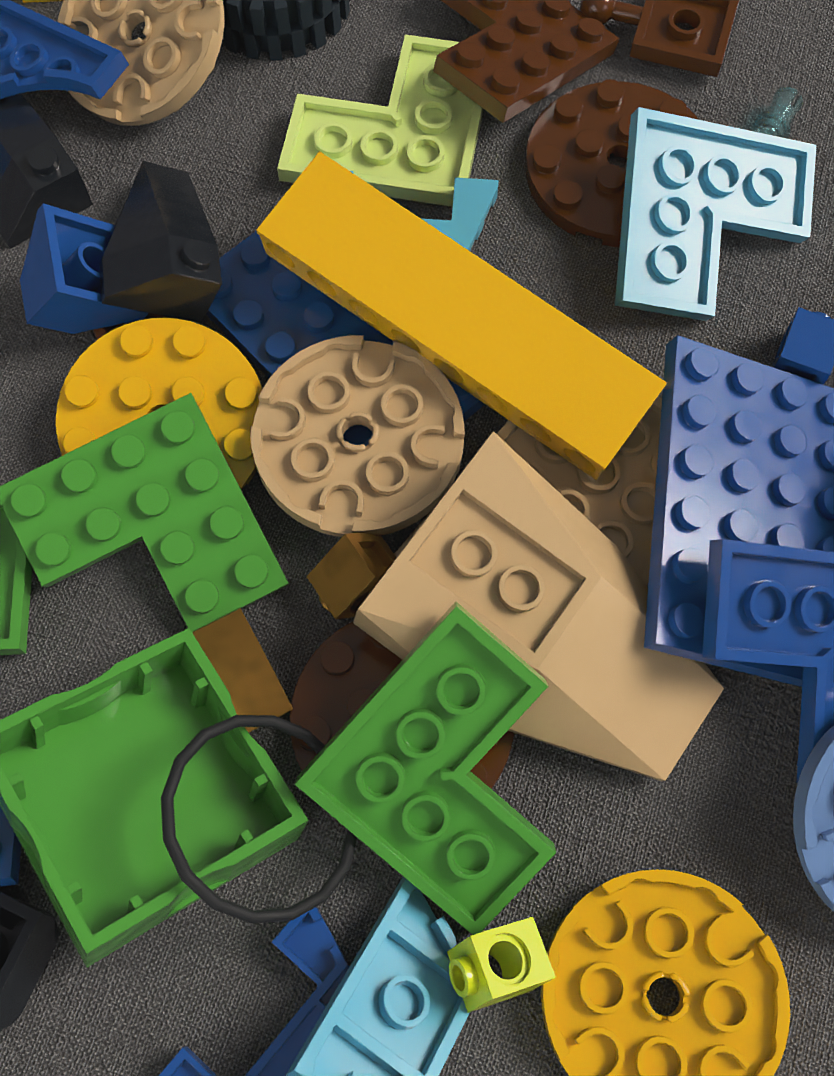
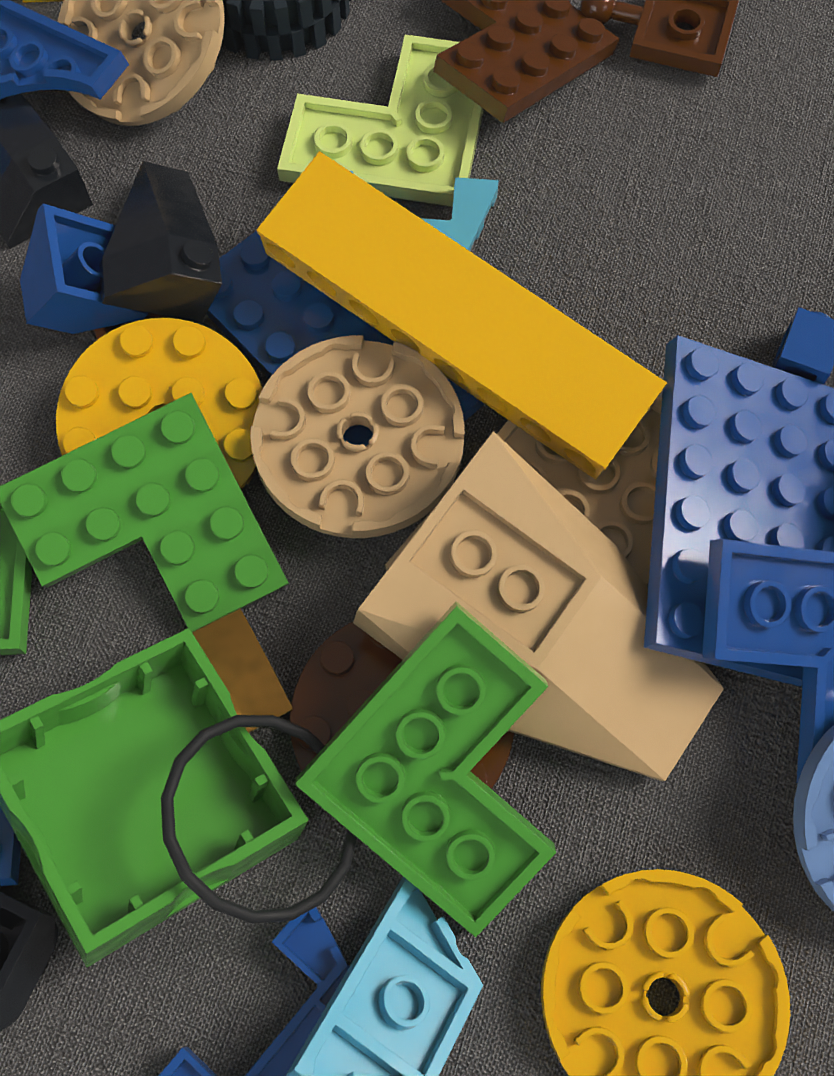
(350, 572): pearl gold brick -> none
(520, 956): neon yellow brick -> none
(571, 152): reddish brown plate -> none
(685, 187): plate -> none
(779, 113): clear light blue pin -> none

